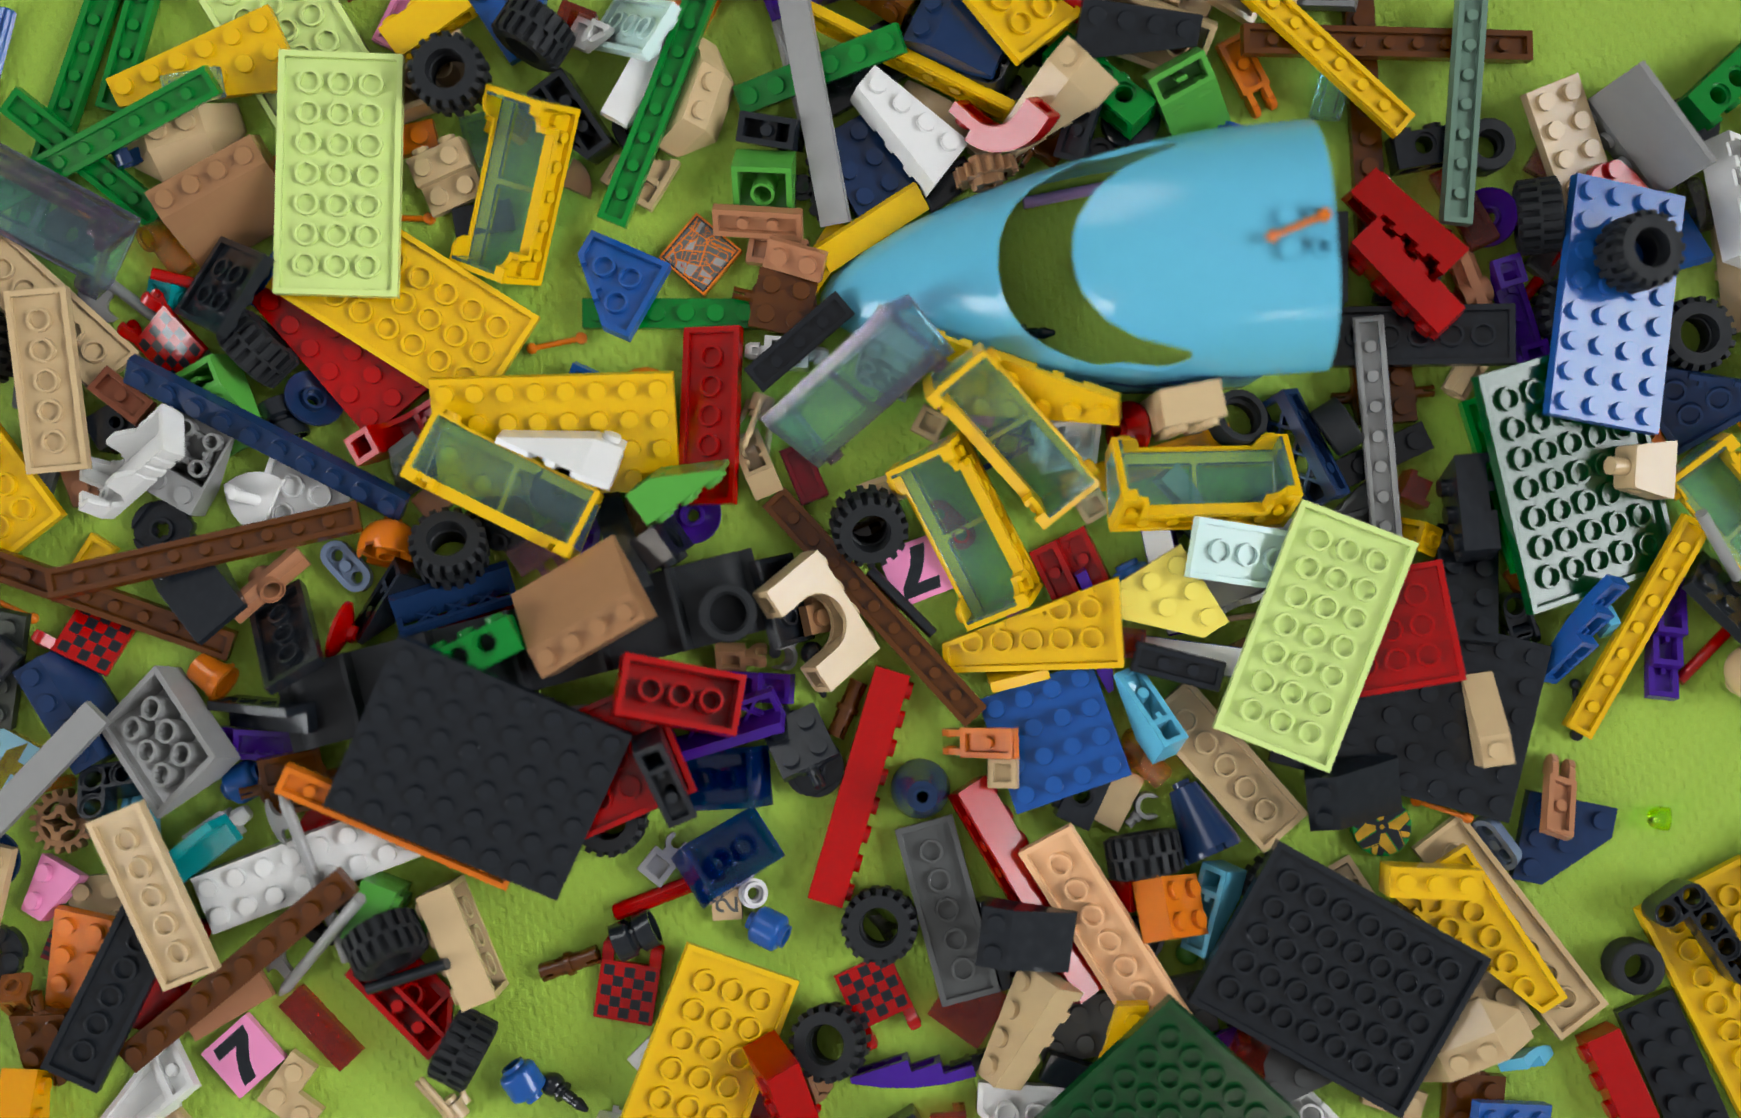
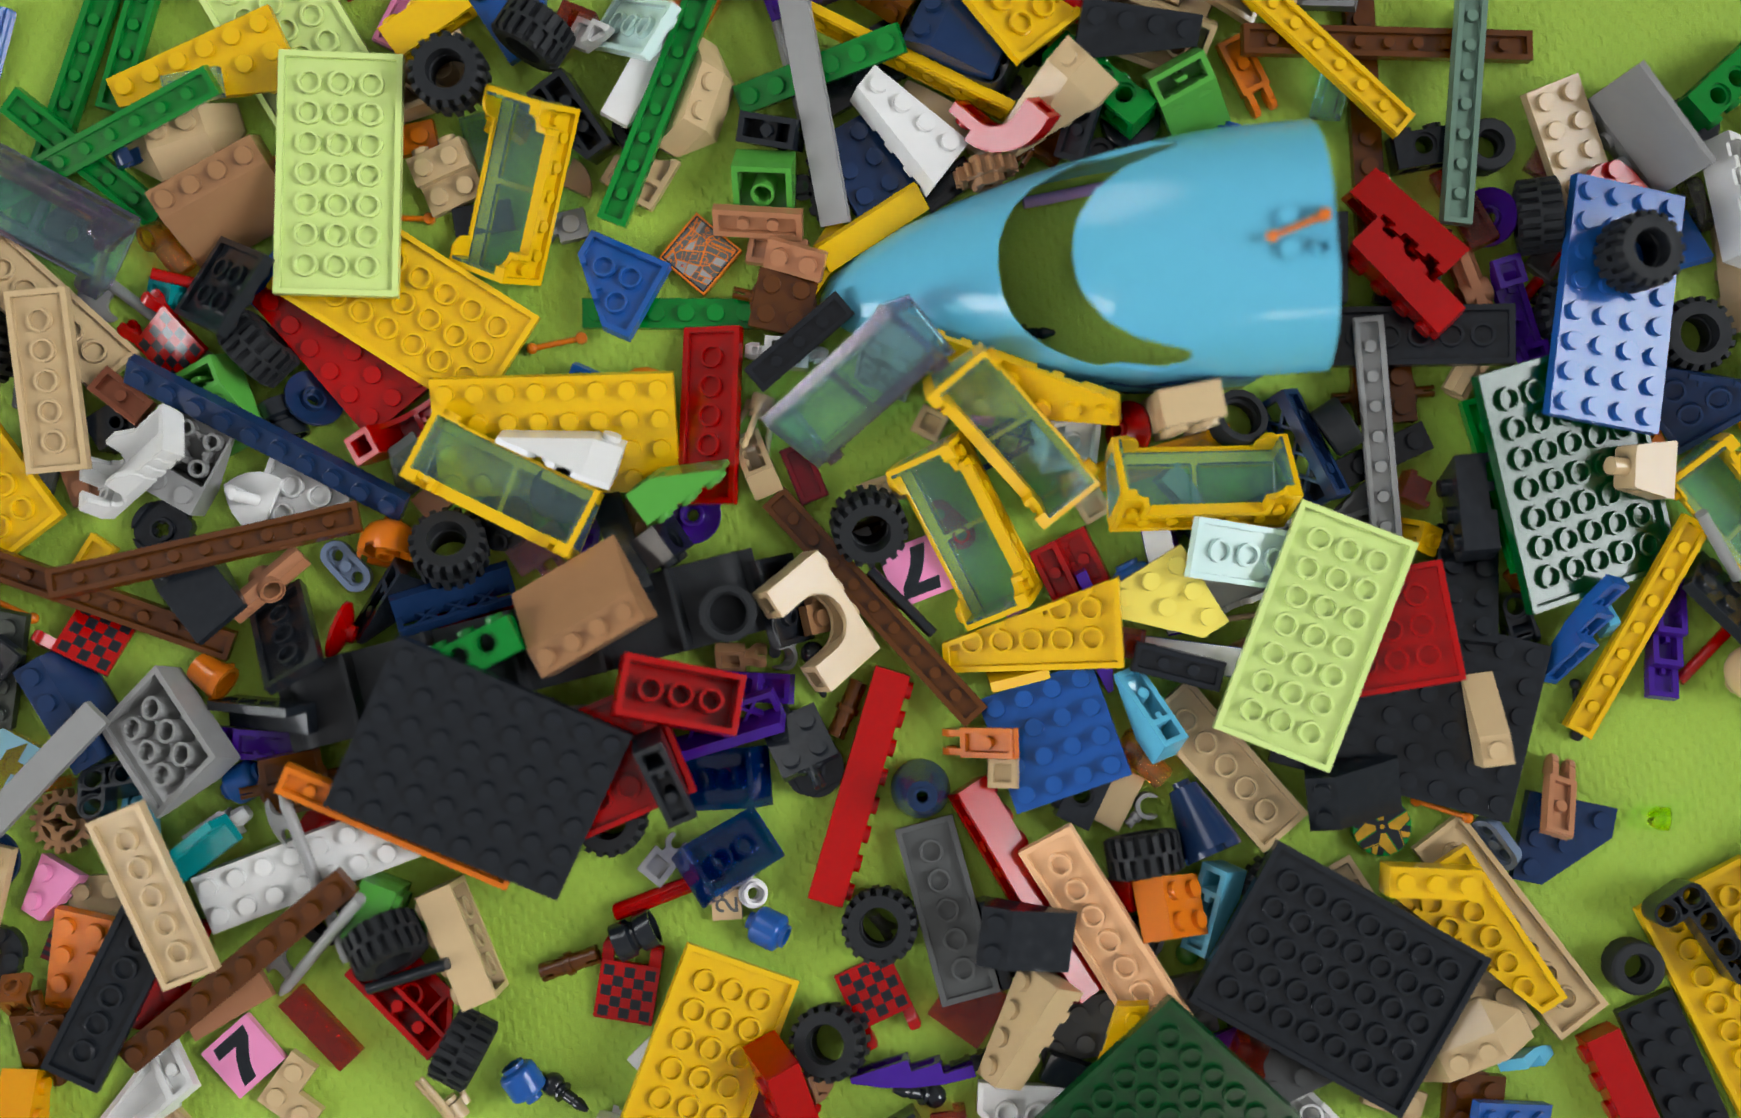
(571, 226): none -> light grey plate
(931, 1095): none -> black bar

